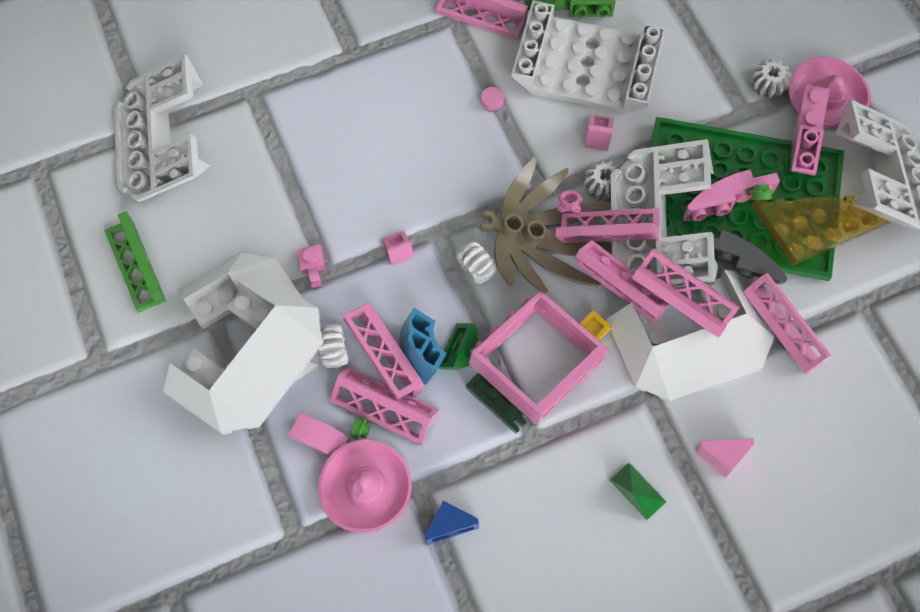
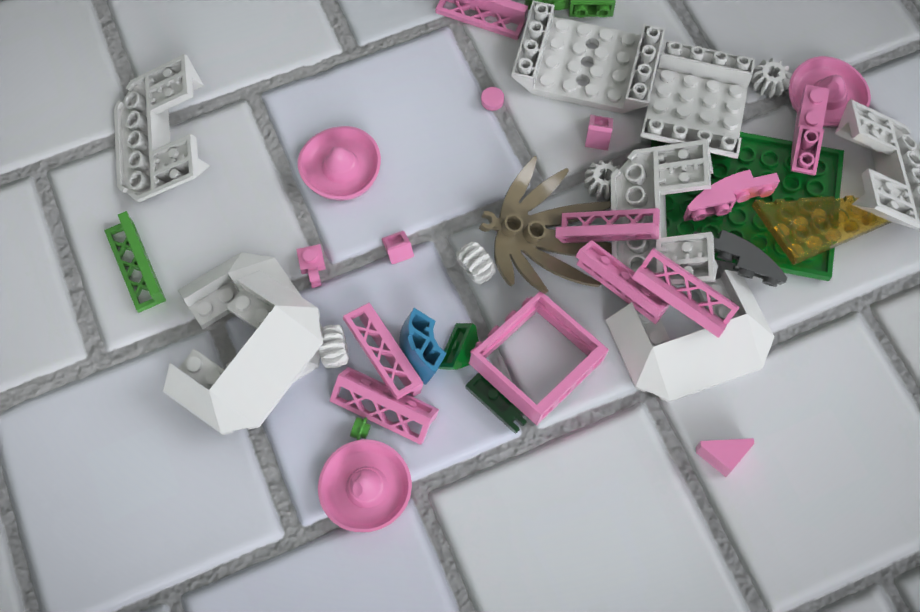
(317, 435): bright pink slope -> none
(340, 163): none -> bright pink hat
(449, 523): blue slope -> none
(569, 202): bright pink plate -> none
(596, 325): yellow plate -> none
(638, 491): green slope -> none
(698, 97): none -> white slope
(761, 192): bright green plate -> none
(783, 326): bright pink fence -> none

